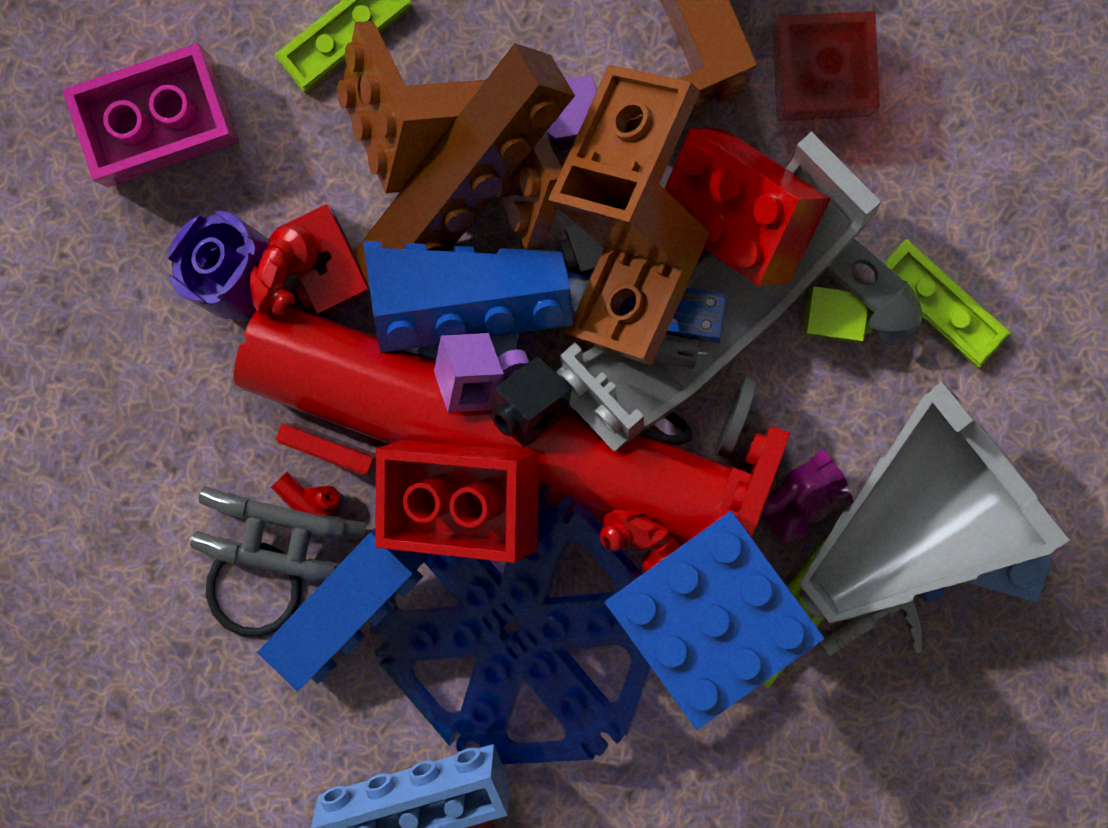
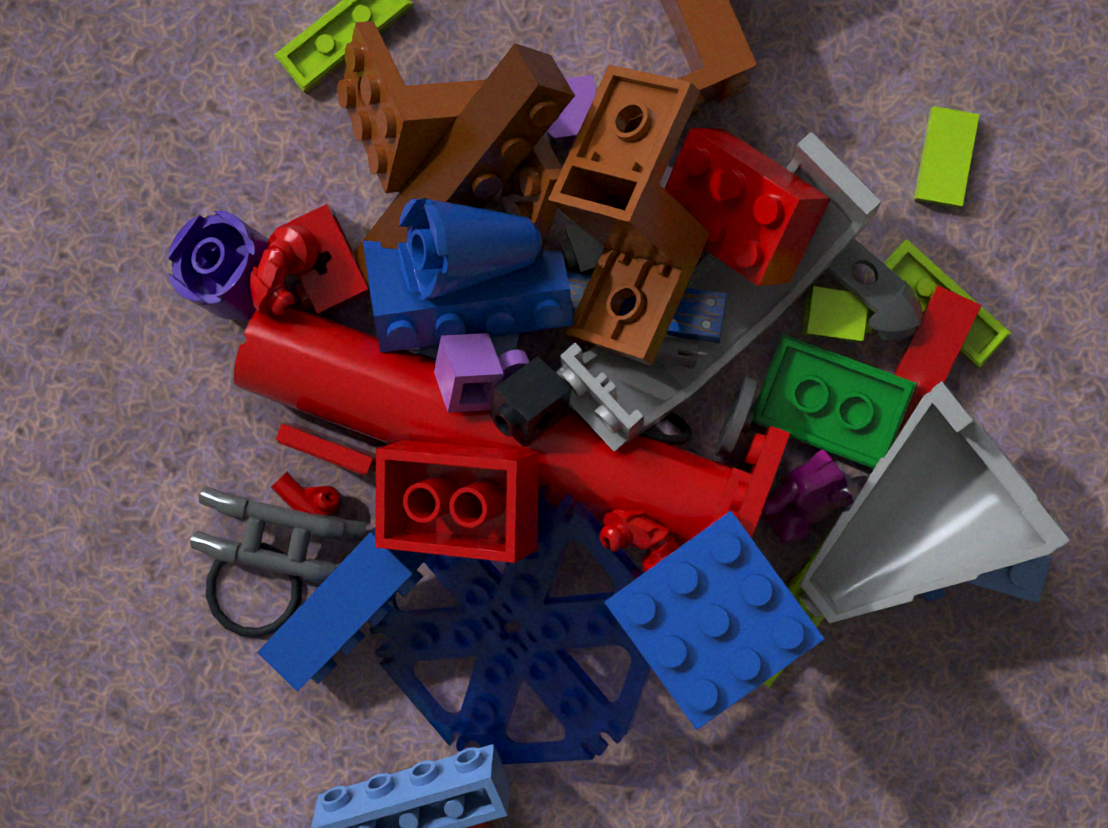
(150, 115): dark pink brick -> none
(461, 246): none -> blue cone
(825, 66): clear red brick -> none
(832, 401): none -> green tile
(865, 622): light grey piece -> none
(935, 343): none -> red tile
(946, 157): none -> lime tile

